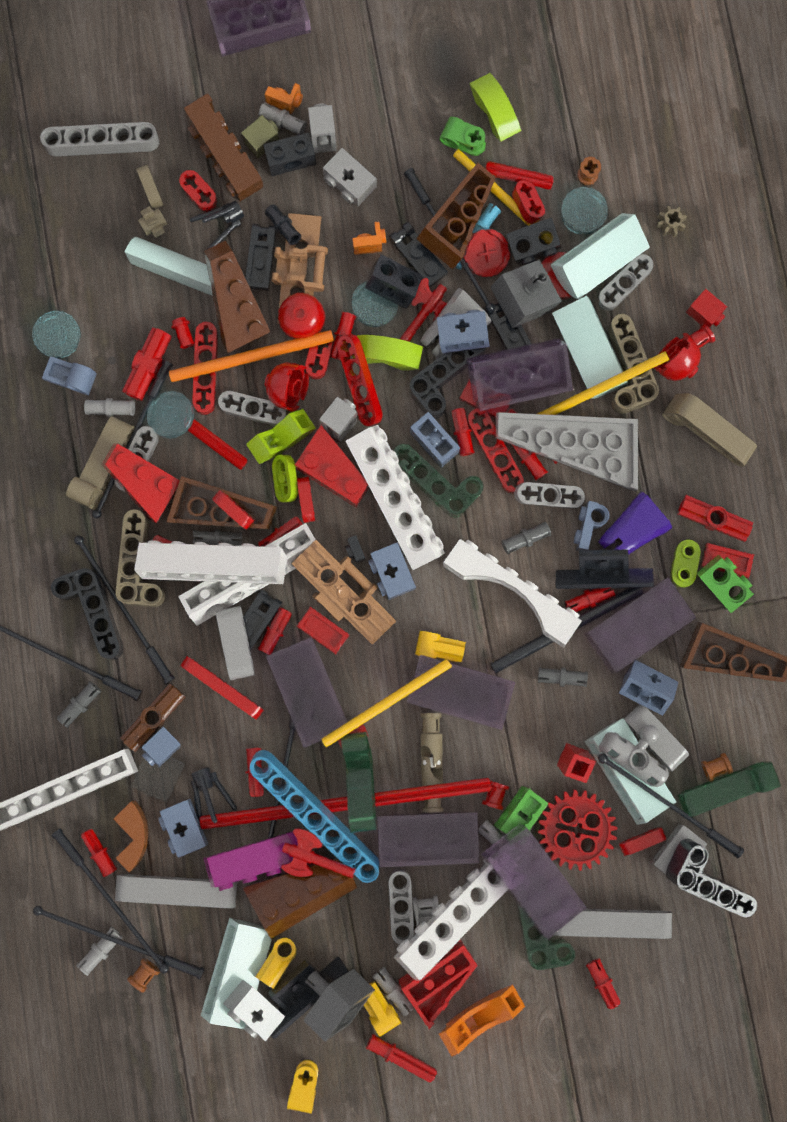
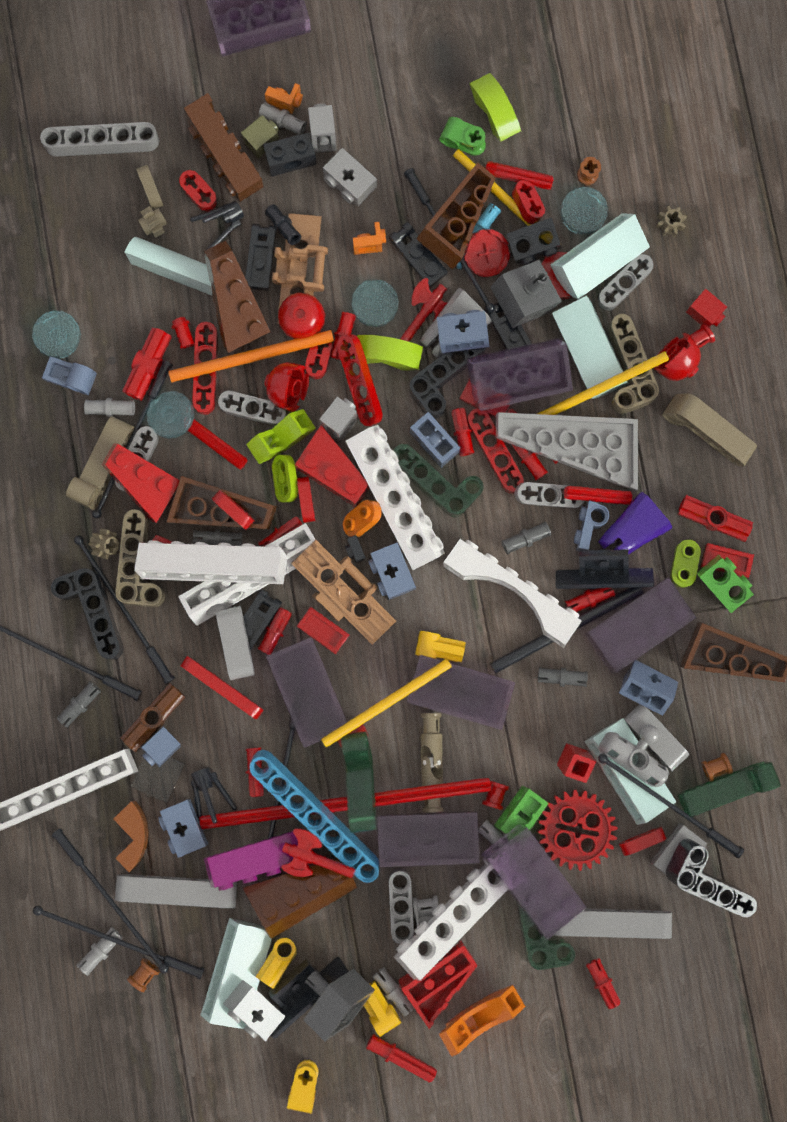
(98, 853): red axle -> none
(104, 543): none -> dark tan gear
(362, 518): none -> orange plate
(393, 281): black brick -> none
(597, 495): none -> red axle

